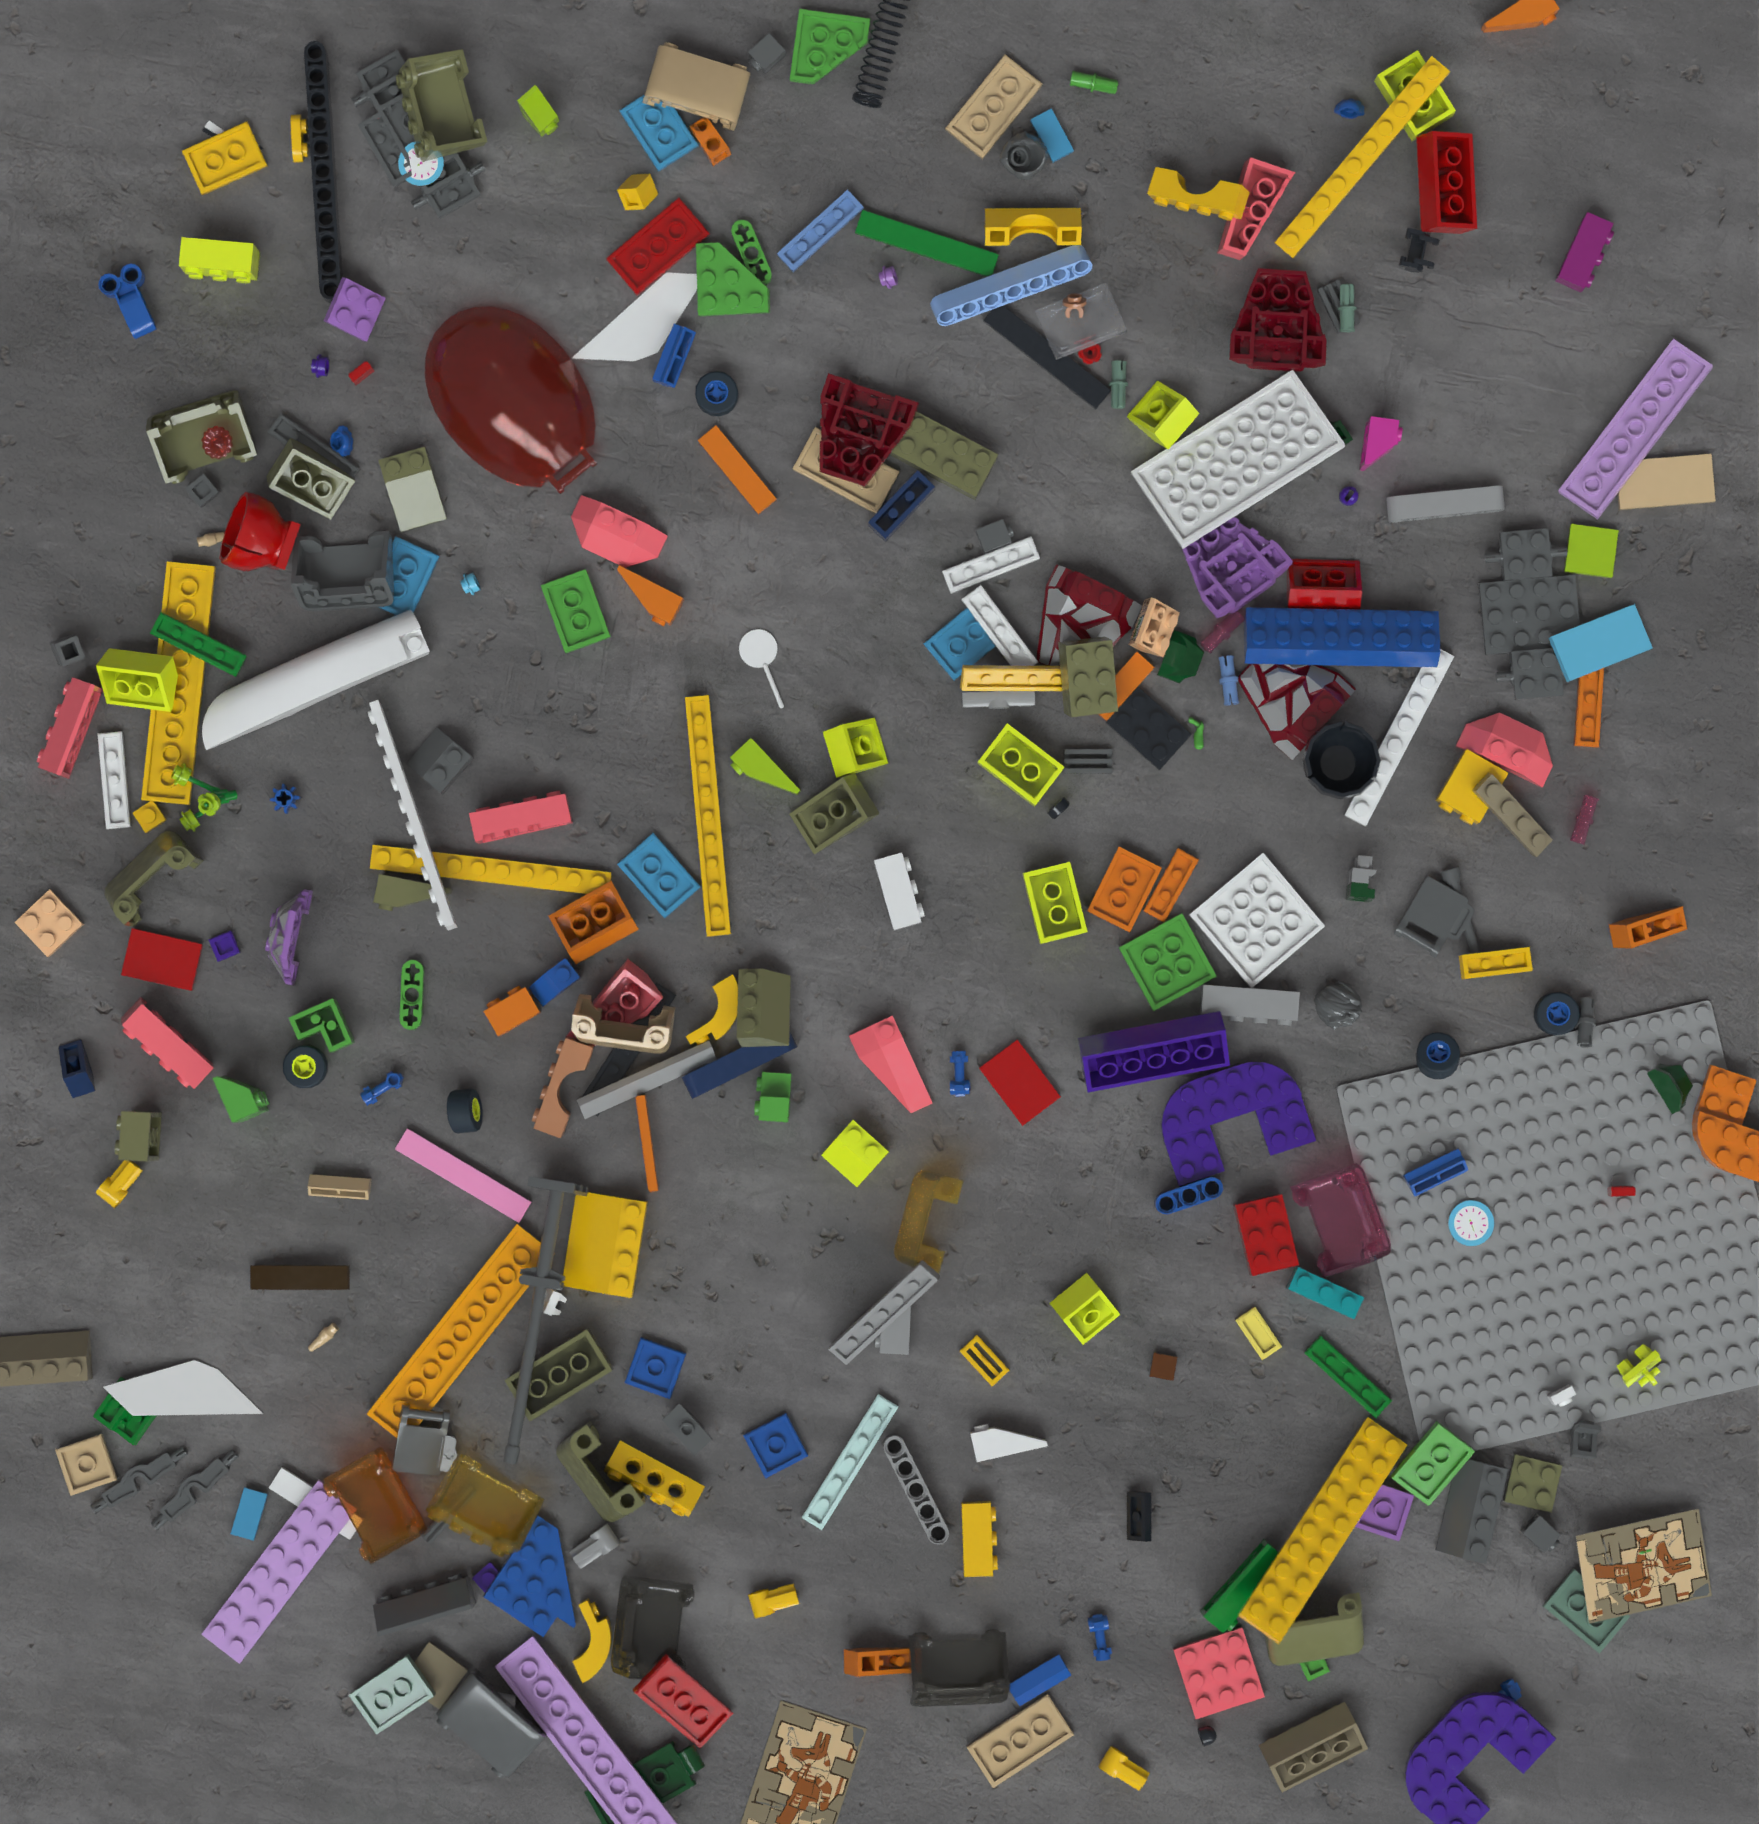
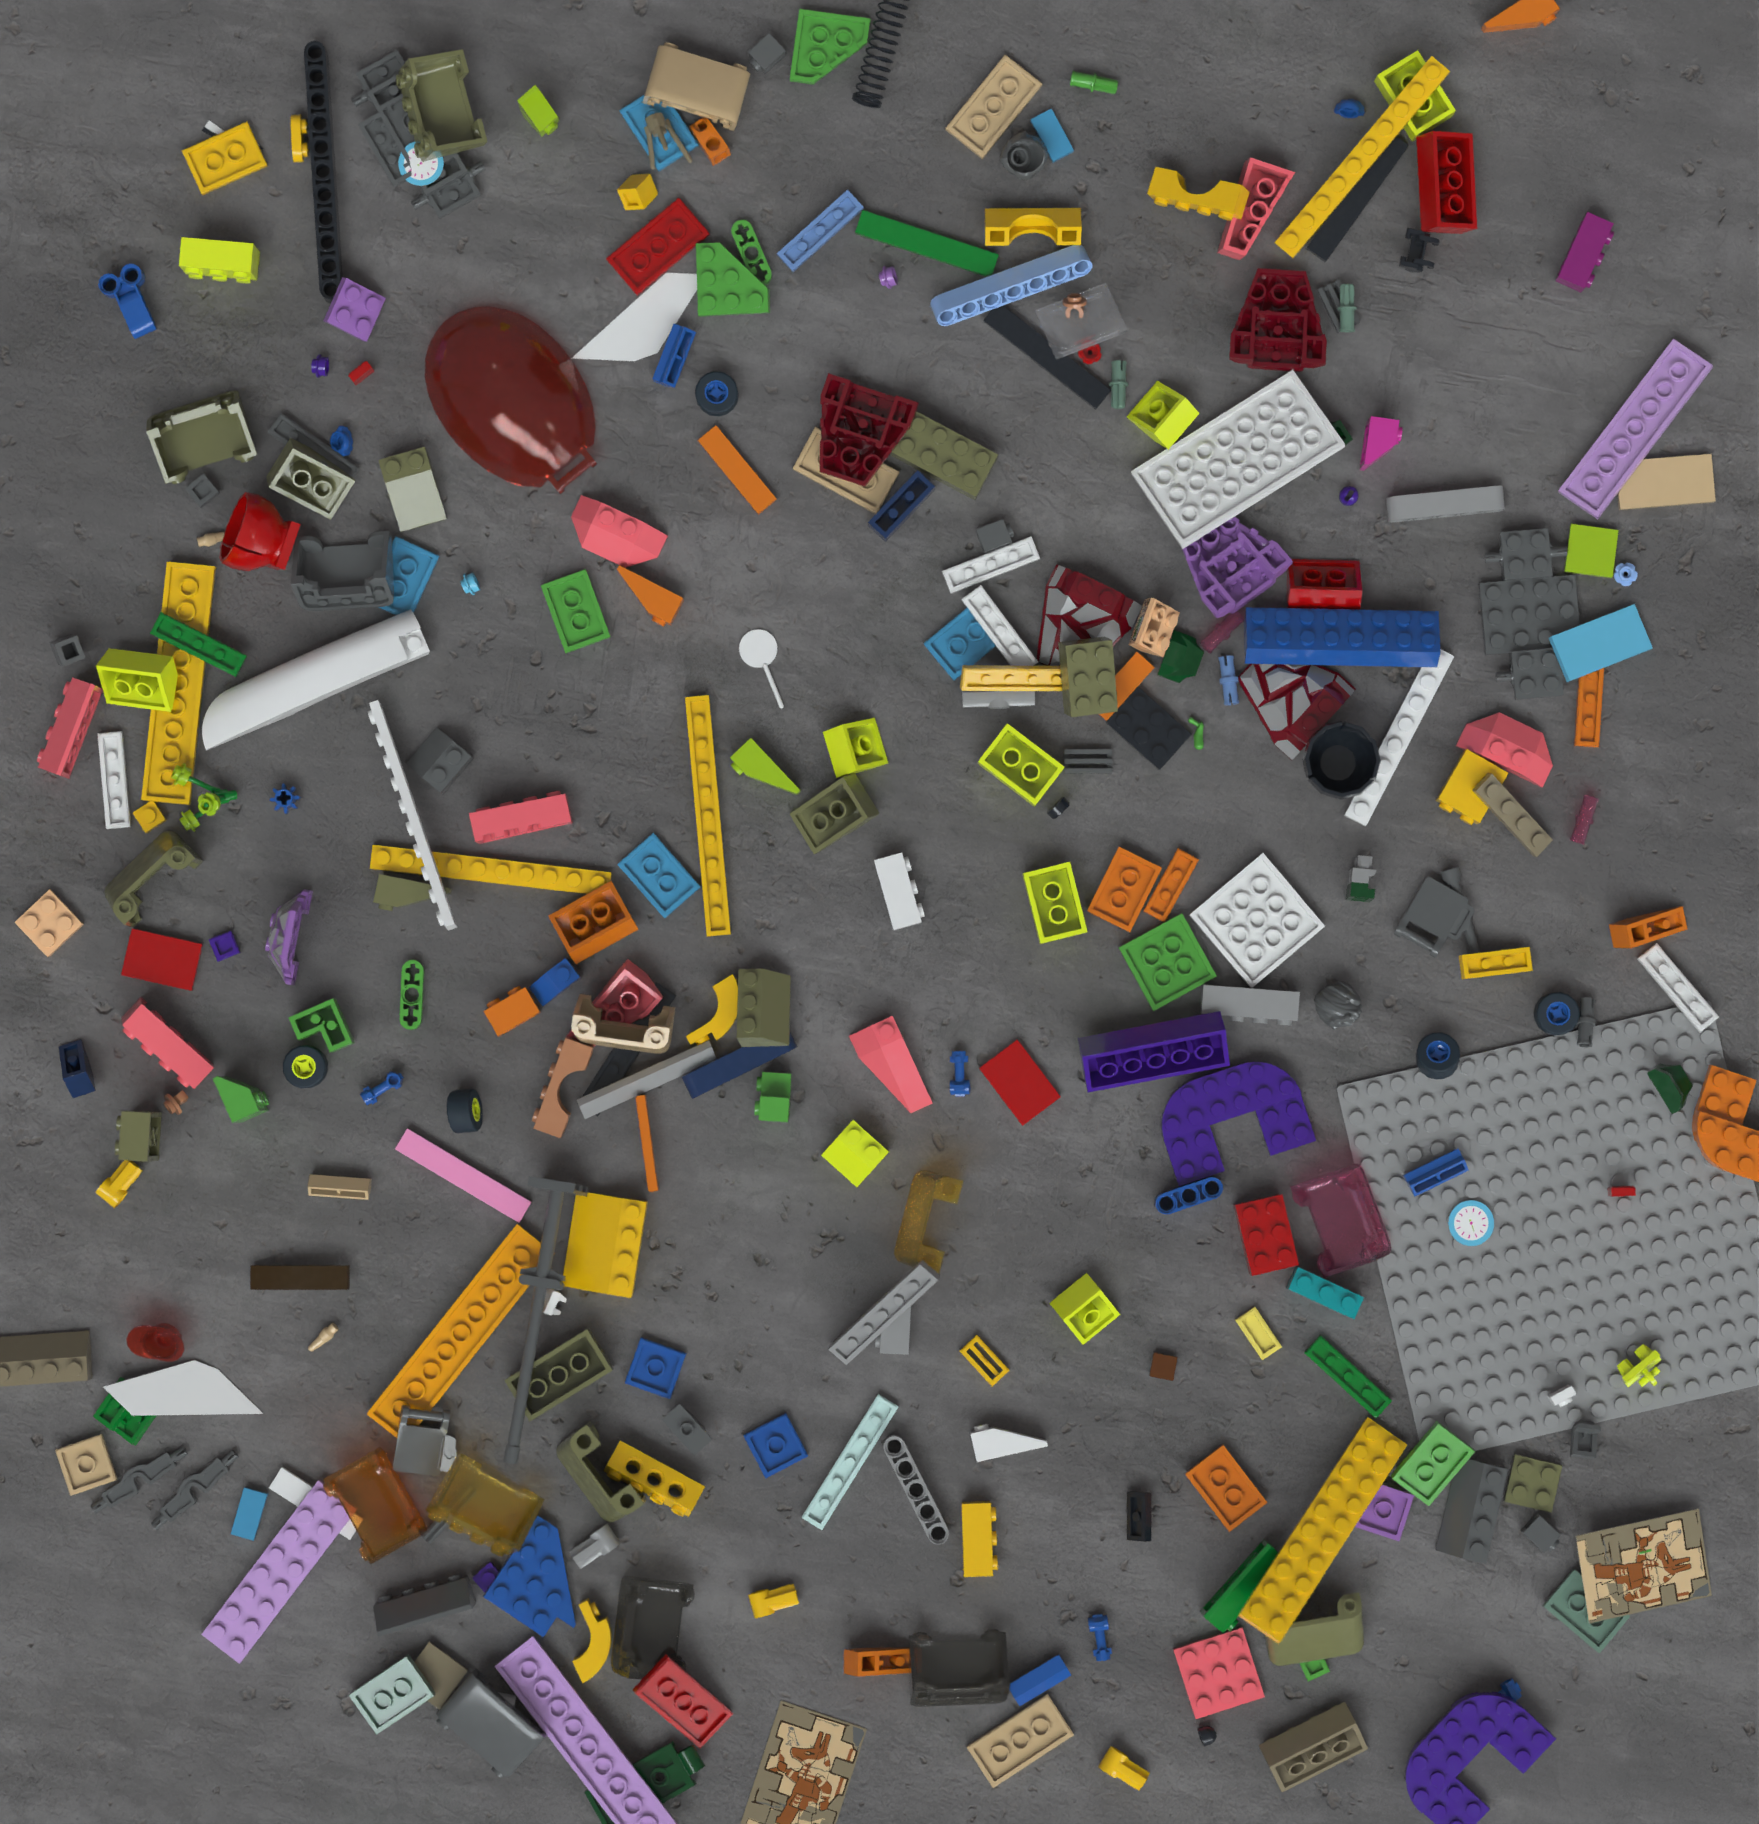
(156, 1342): none -> clear red piece
(173, 1103): none -> nougat plate
(217, 442): clear red piece -> none
(657, 126): none -> dark tan plant
(1226, 1488): none -> orange plate
(1356, 200): none -> black tile
(1625, 580): none -> light blue plate
(1678, 988): none -> white tile

